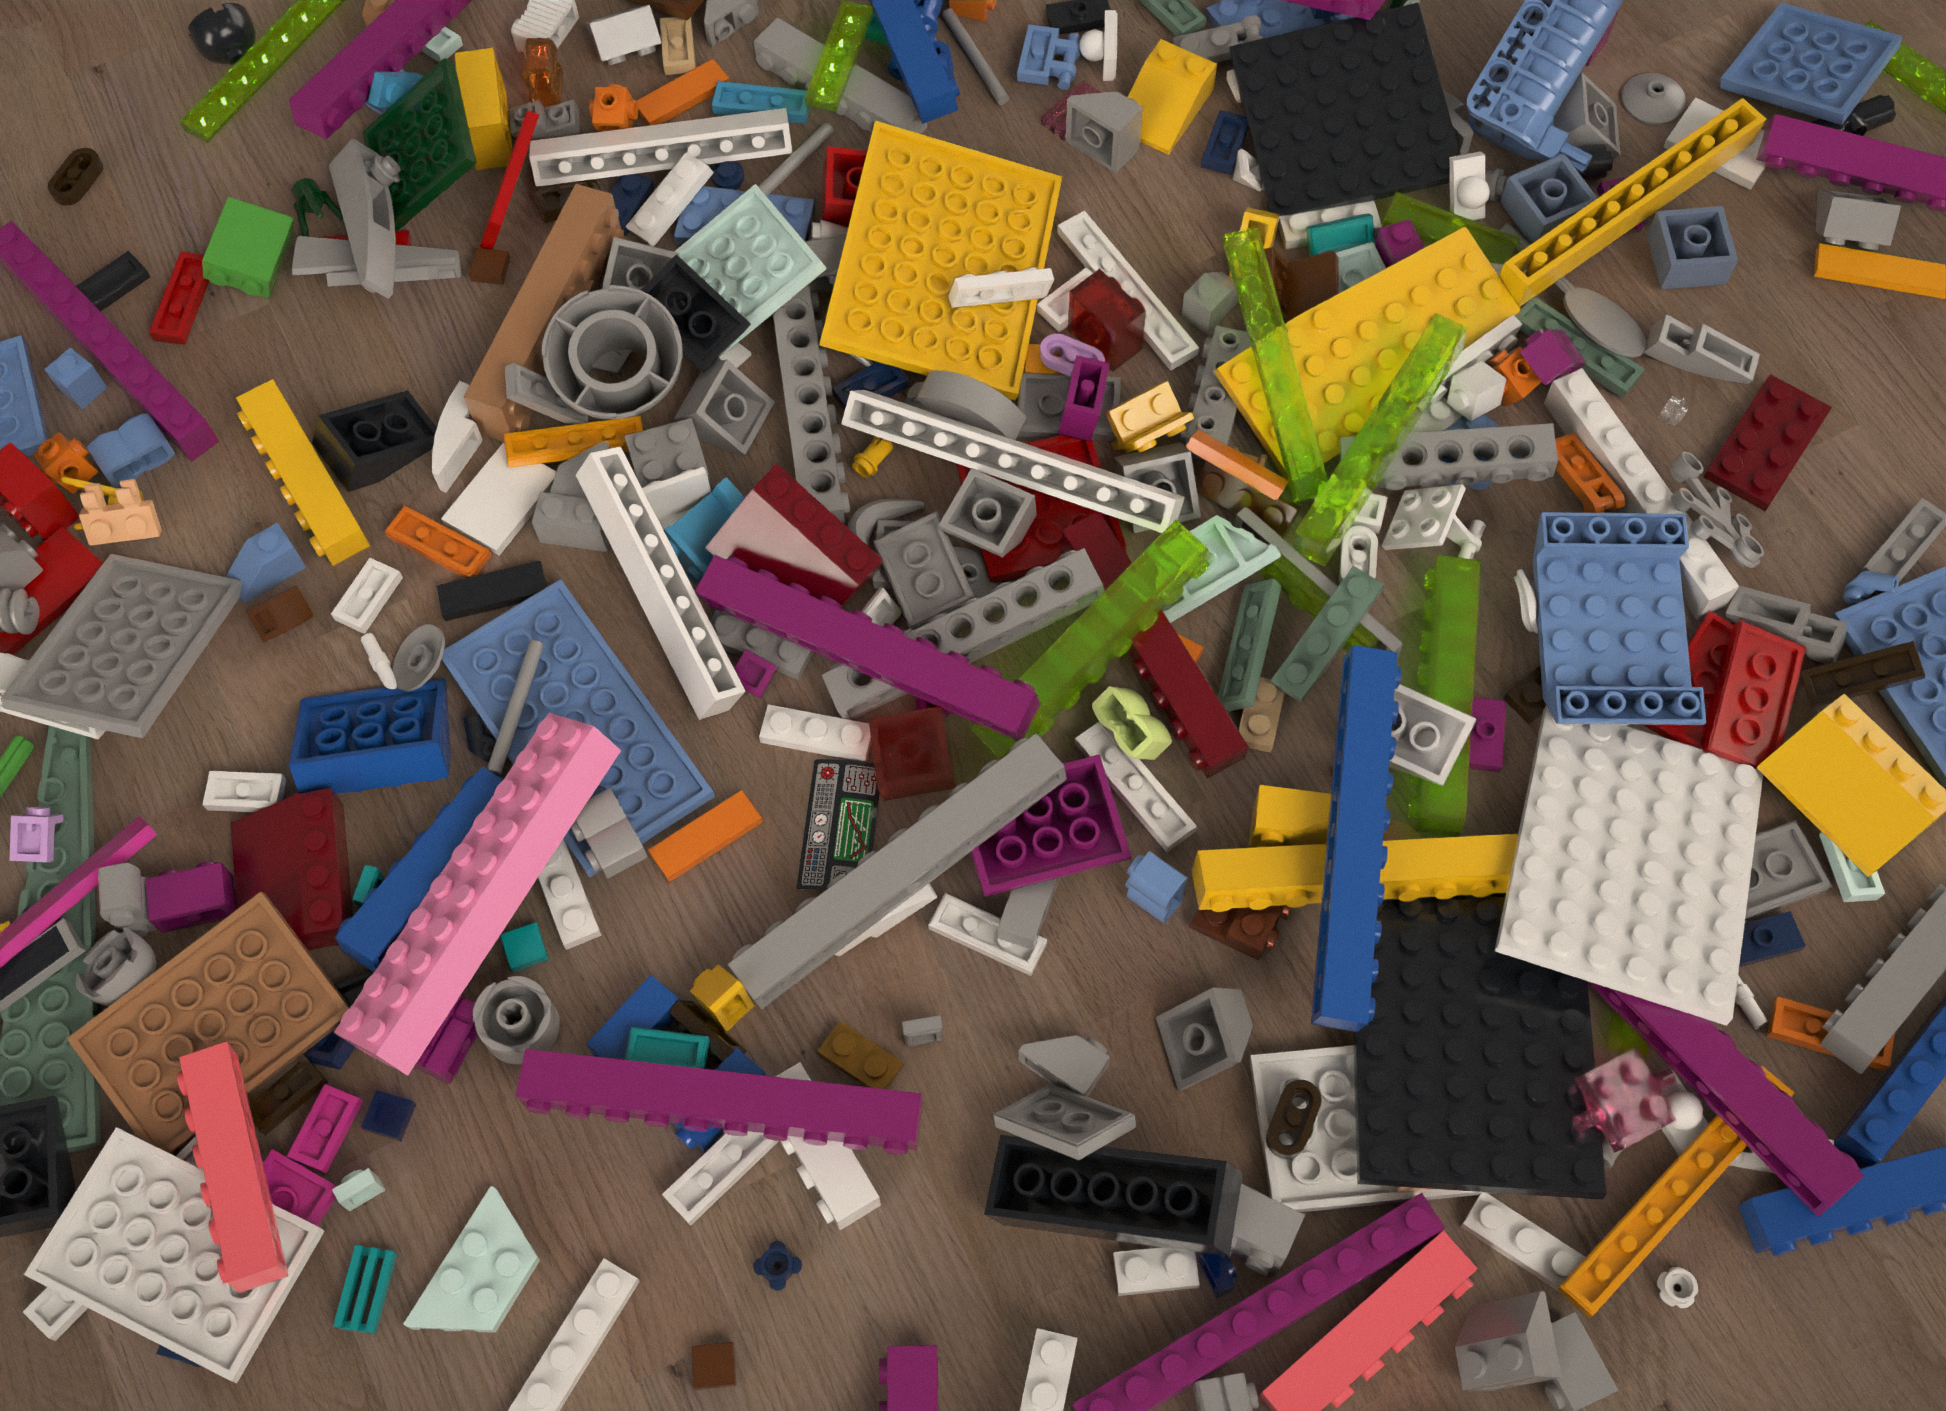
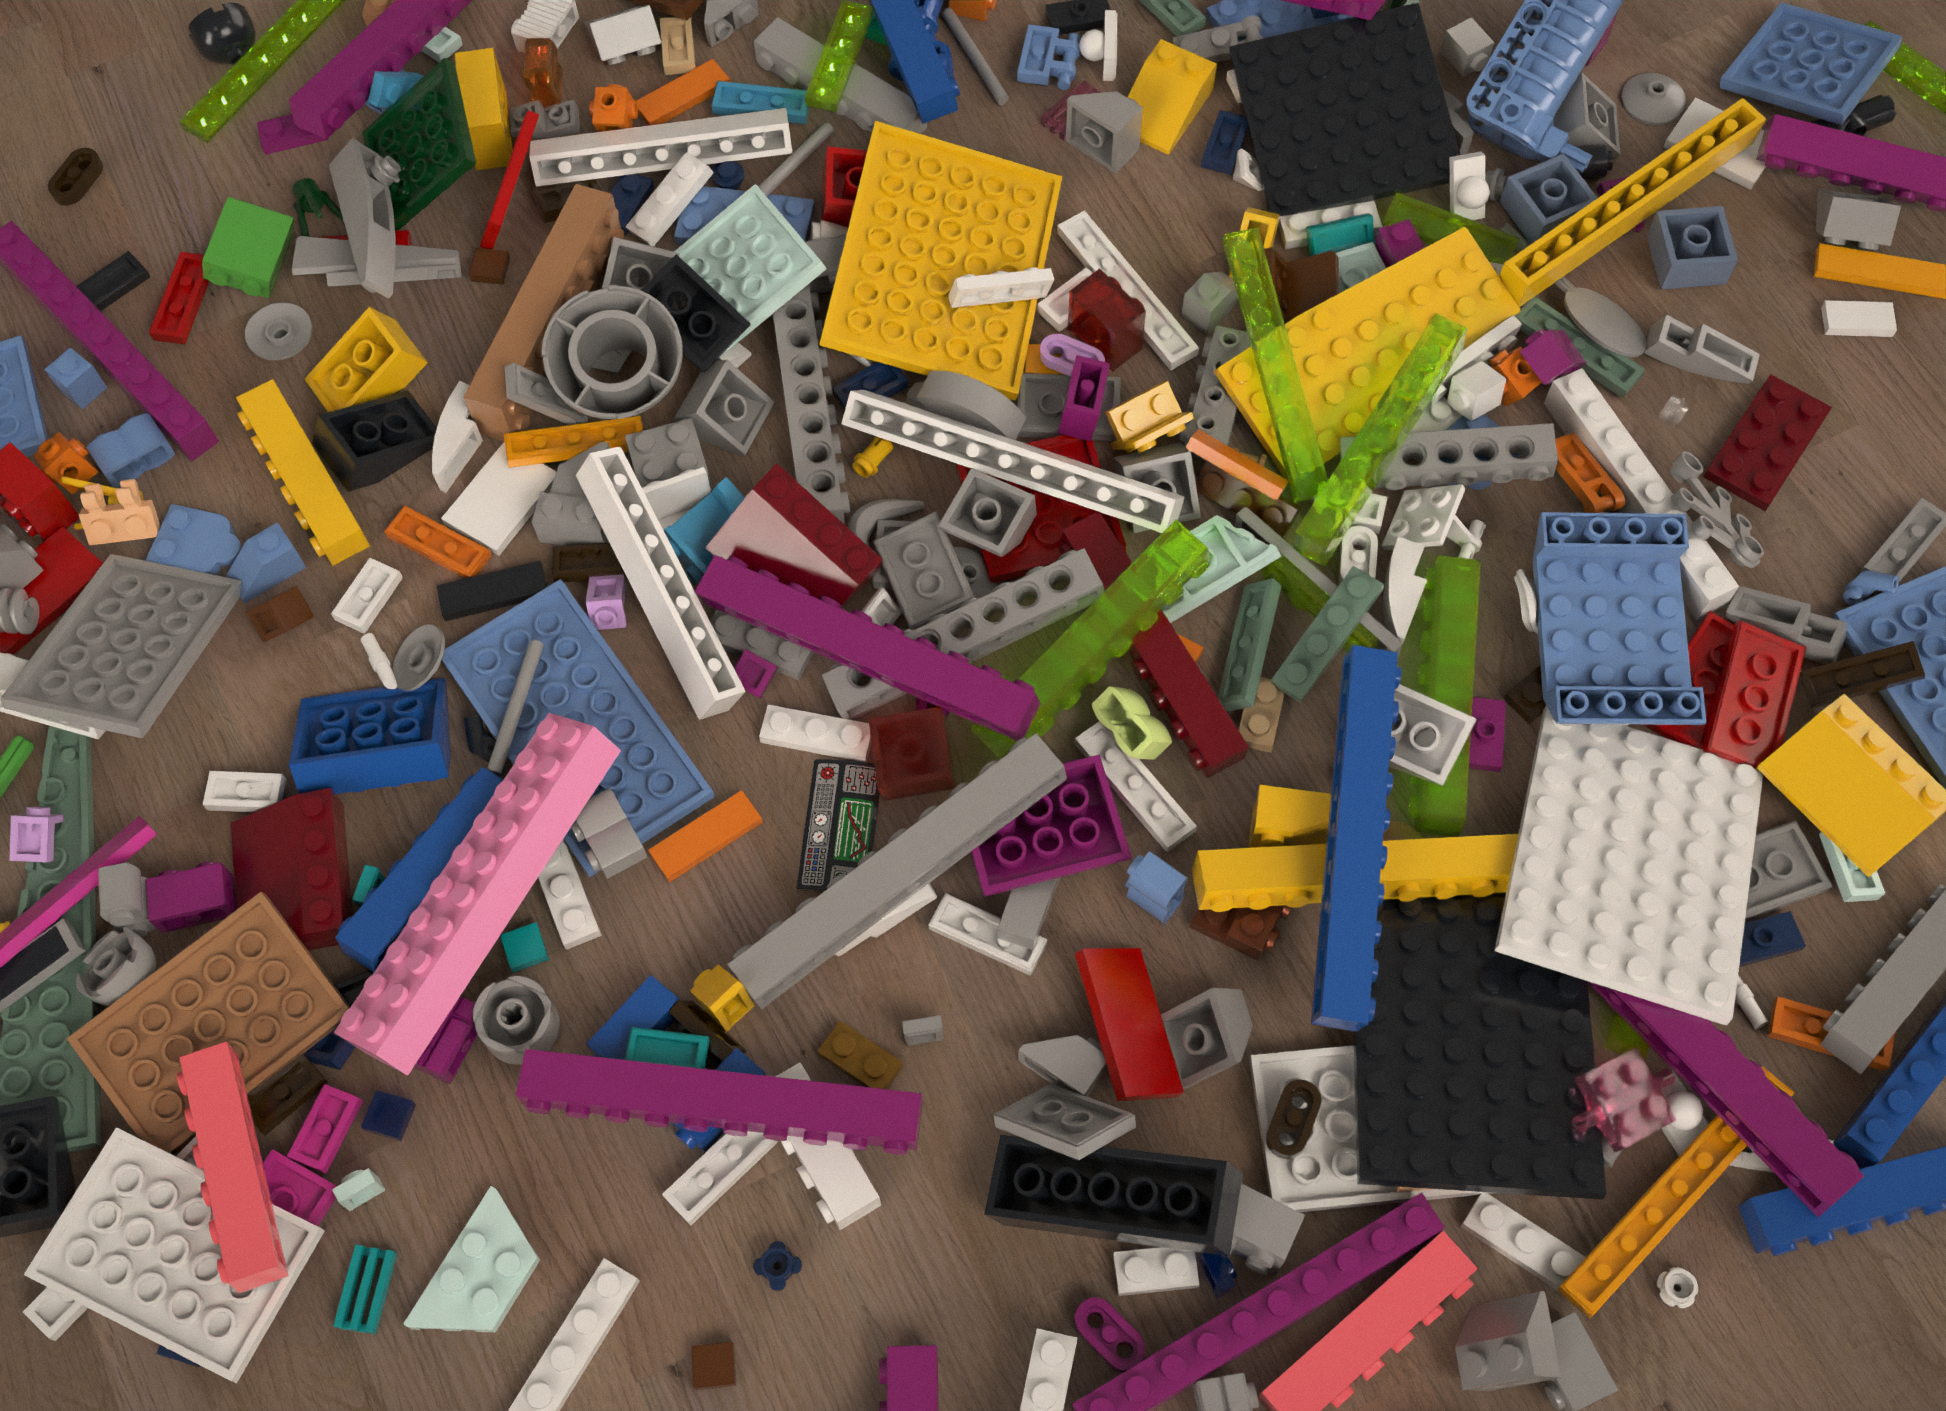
(195, 541): none -> medium blue plate
(273, 322): none -> light grey dish
(283, 134): none -> magenta plate
(366, 363): none -> yellow slope
(583, 561): none -> dark brown plate
(606, 601): none -> lavender bracket
(1110, 1334): none -> magenta plate
(1129, 1024): none -> red tile
(1402, 587): none -> white slope
(1467, 47): none -> white brick
(1859, 318): none -> white tile

